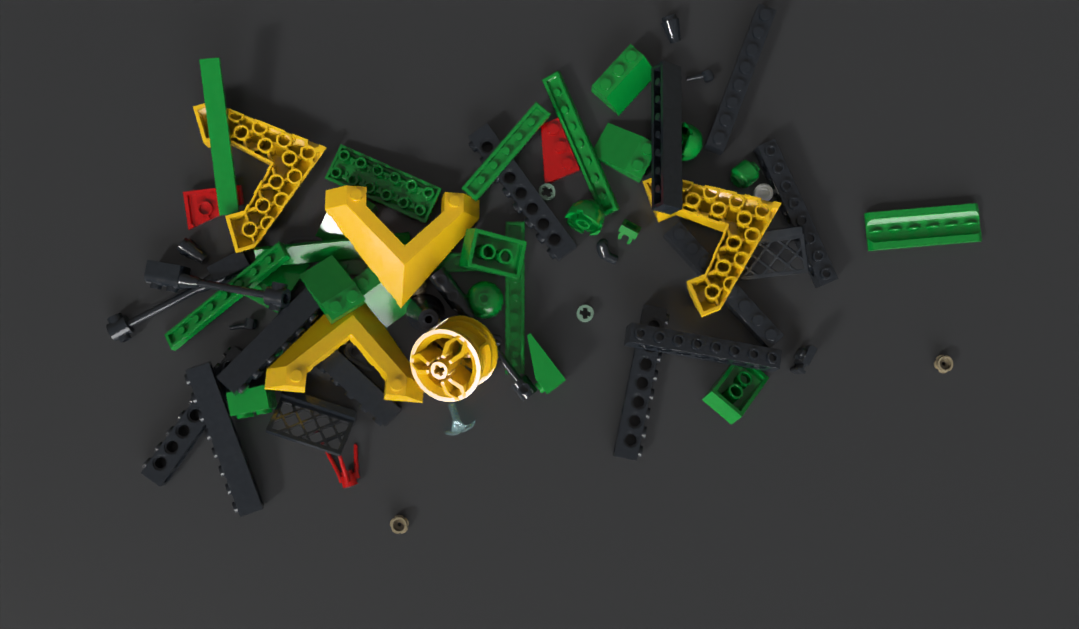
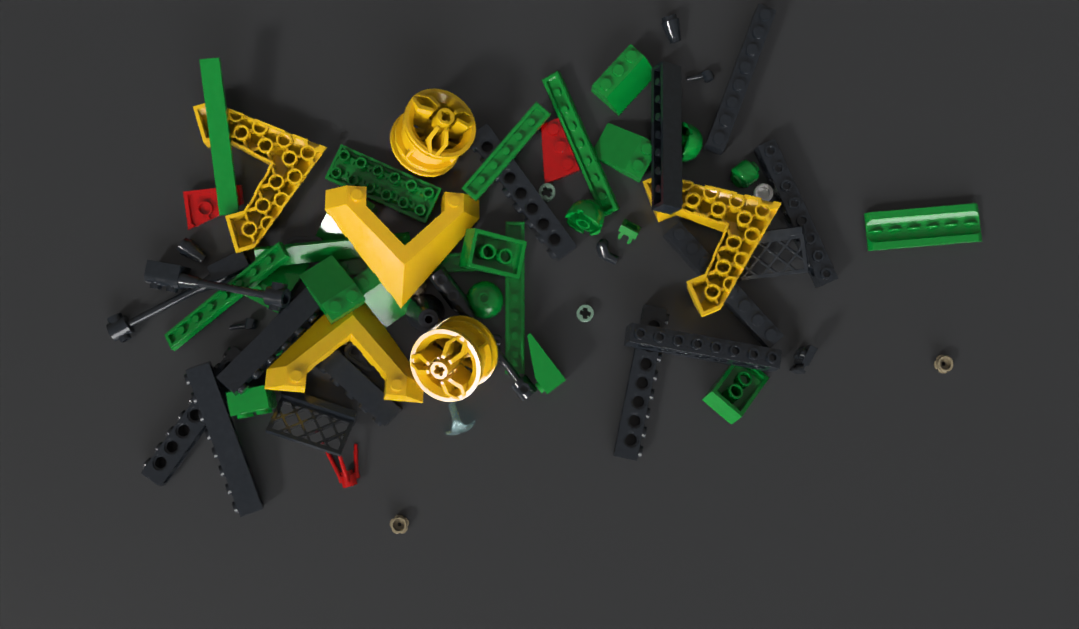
(438, 117): none -> yellow wheel

